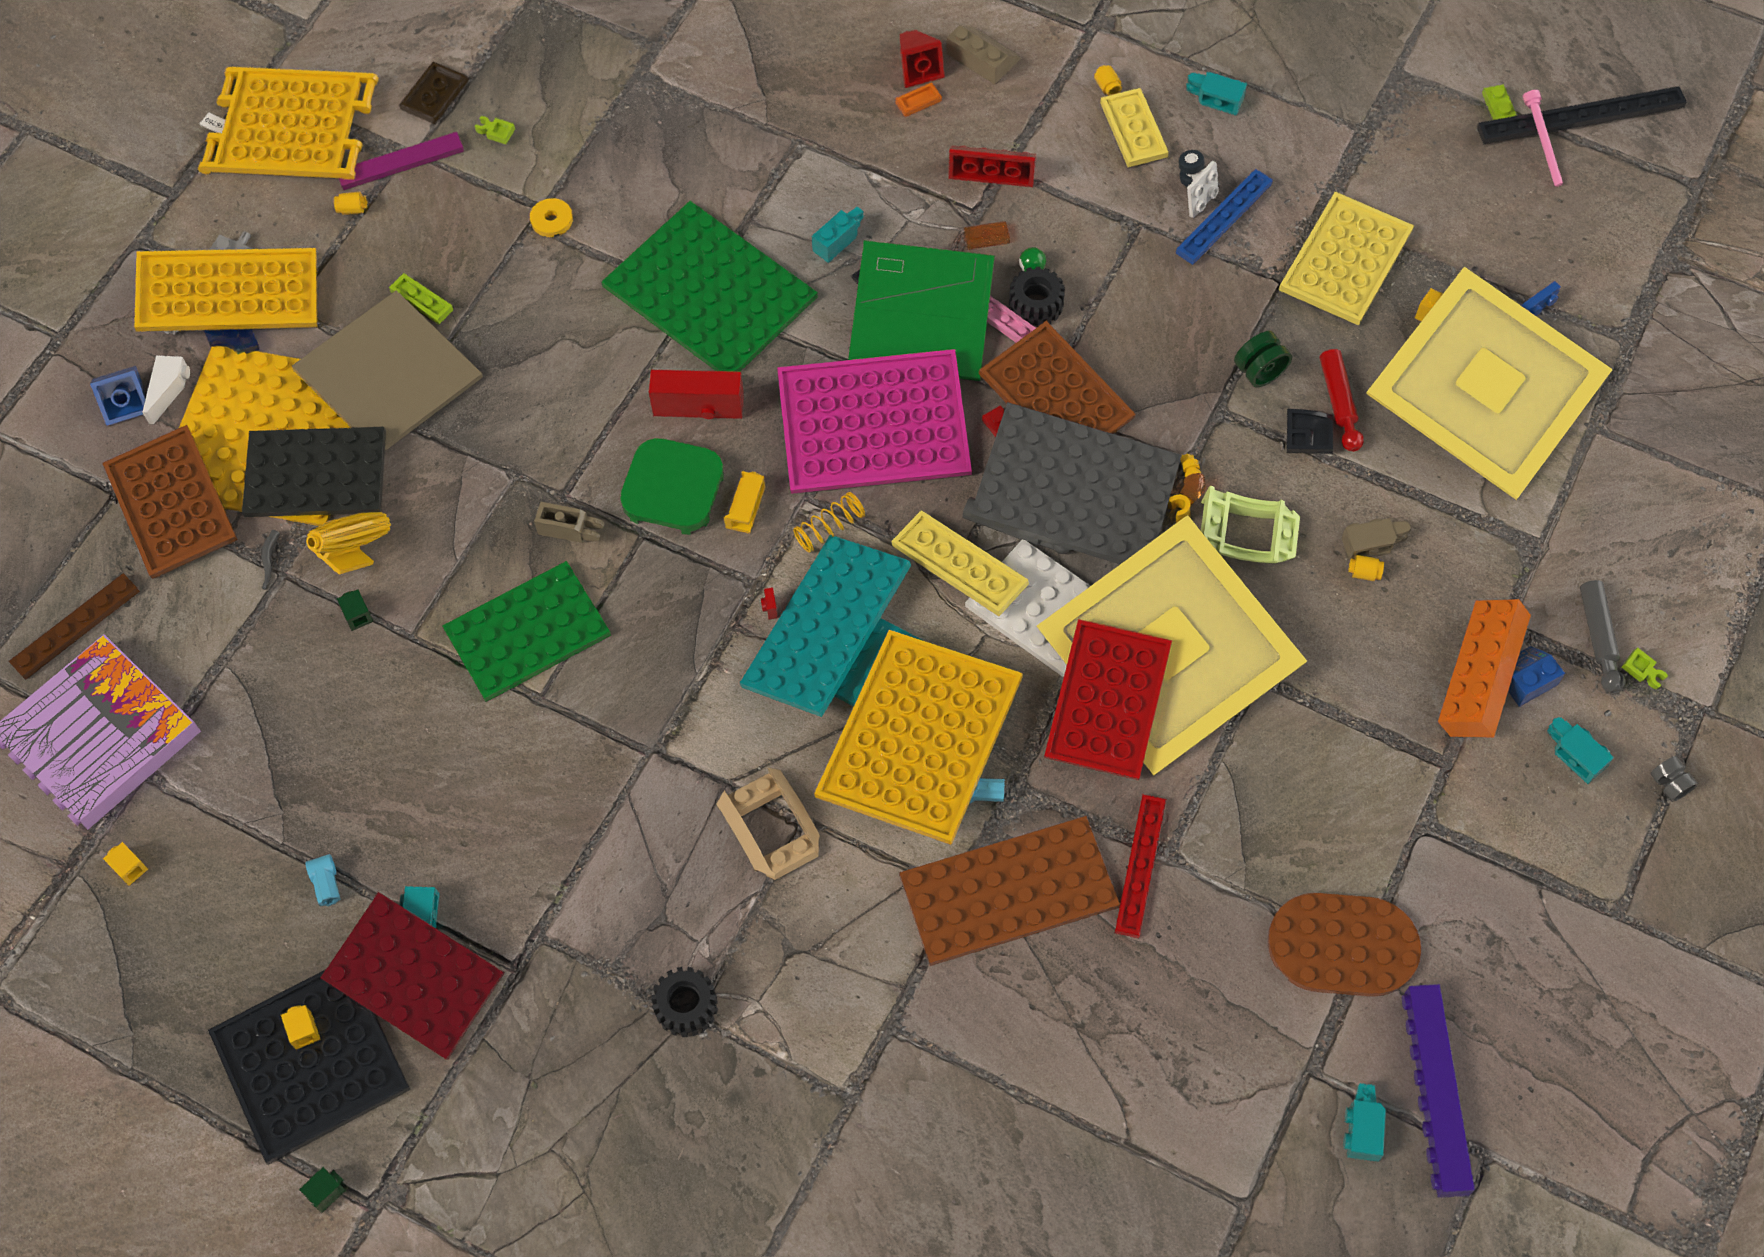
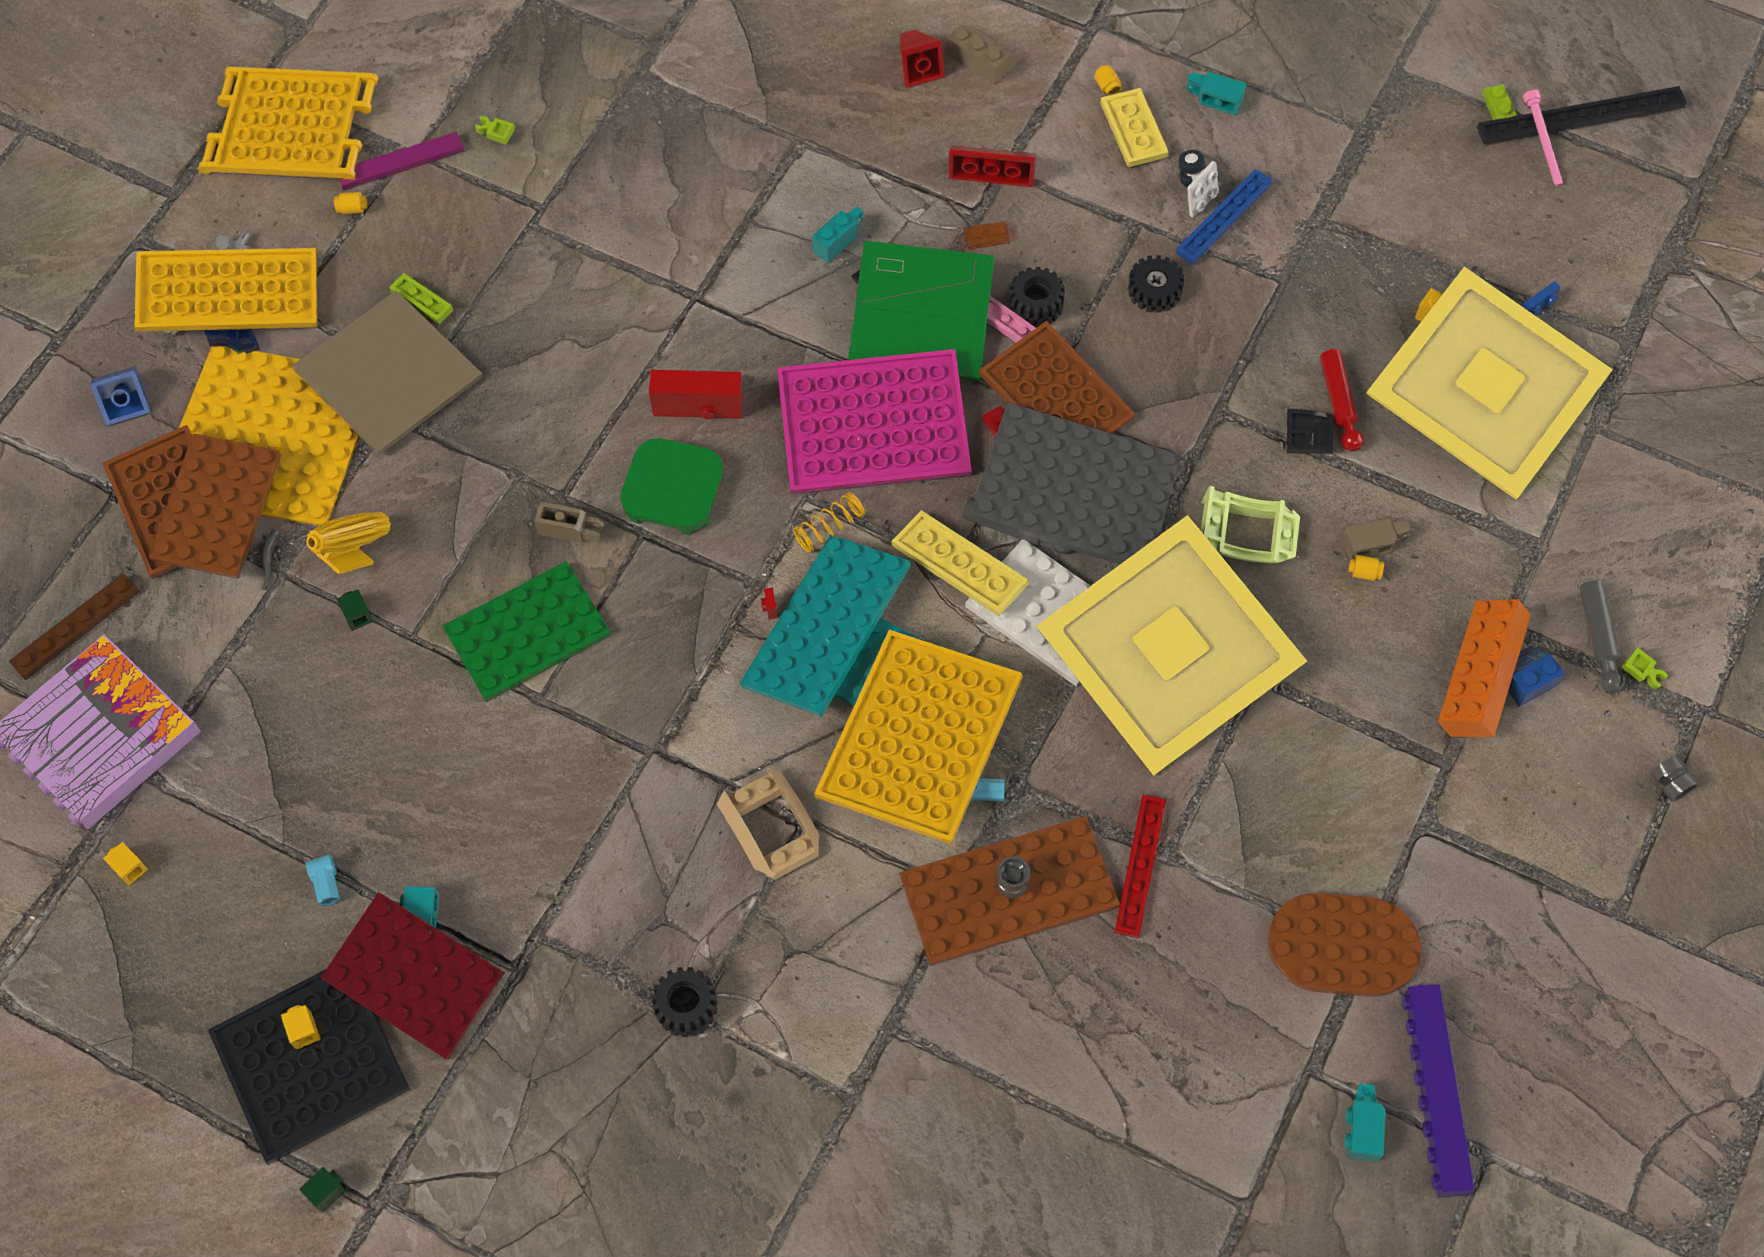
(165, 385): white slope -> none
(213, 123): white sticker -> none
(215, 506): none -> dark orange plate
(314, 471): pearl dark grey plate -> none
(434, 92): dark brown tile -> none
(547, 208): yellow tile -> none
(709, 289): green plate -> none
(745, 502): yellow window -> none
(918, 99): orange tile -> none
(1013, 877): none -> dark grey wheel
(1032, 258): green piece -> none
(1108, 699): red plate -> none
(1151, 294): none -> black bush
(1193, 487): piece -> none
(1263, 359): dark green wheel -> none
(1346, 258): light yellow plate -> none
(1579, 749): teal hinge -> none

